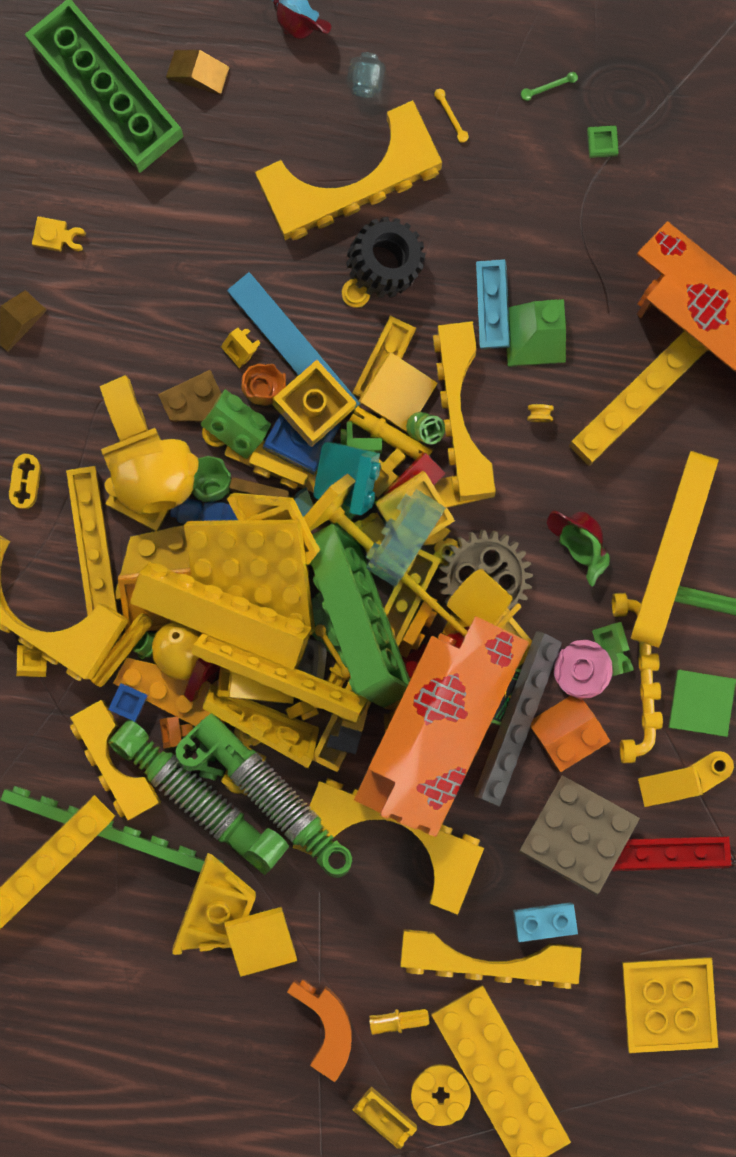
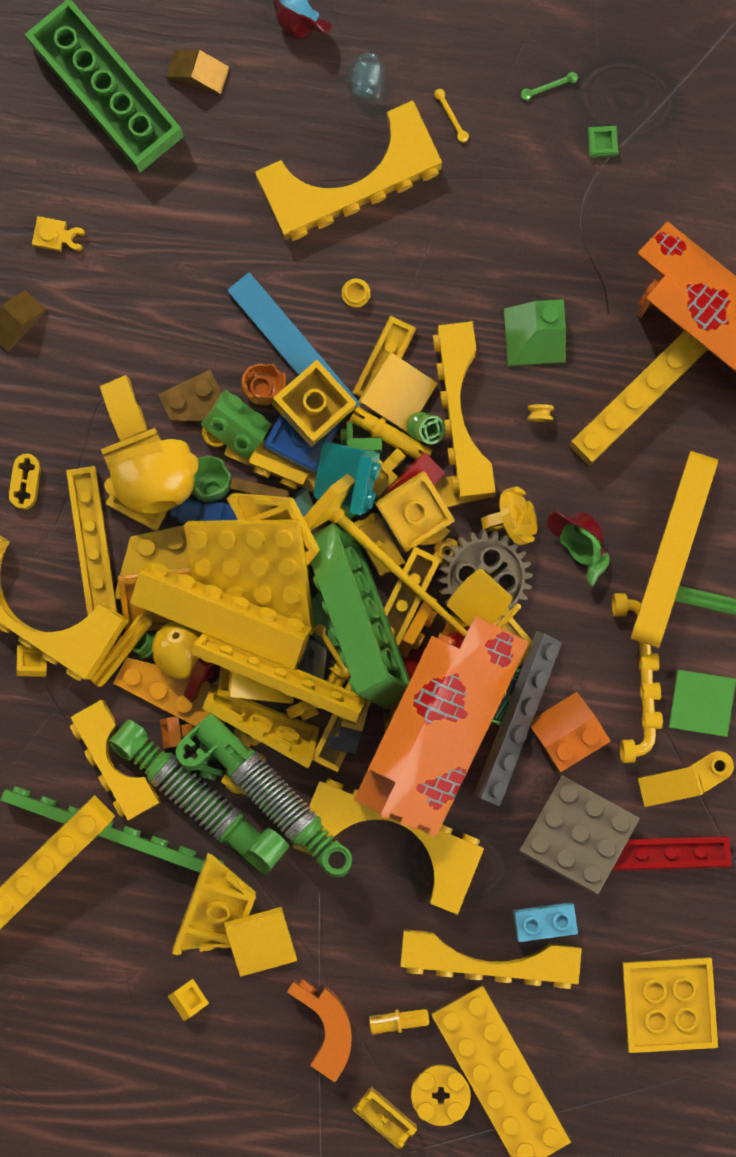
(128, 702): blue tile -> none
(188, 999): none -> yellow plate
(239, 347): yellow tile -> none
(397, 240): black tyre -> none
(404, 537): clear light blue brick -> none
(493, 304): medium azure plate -> none
(515, 516): none -> yellow tile
(583, 669): bright pink tile -> none
(614, 641): bright green plate -> none

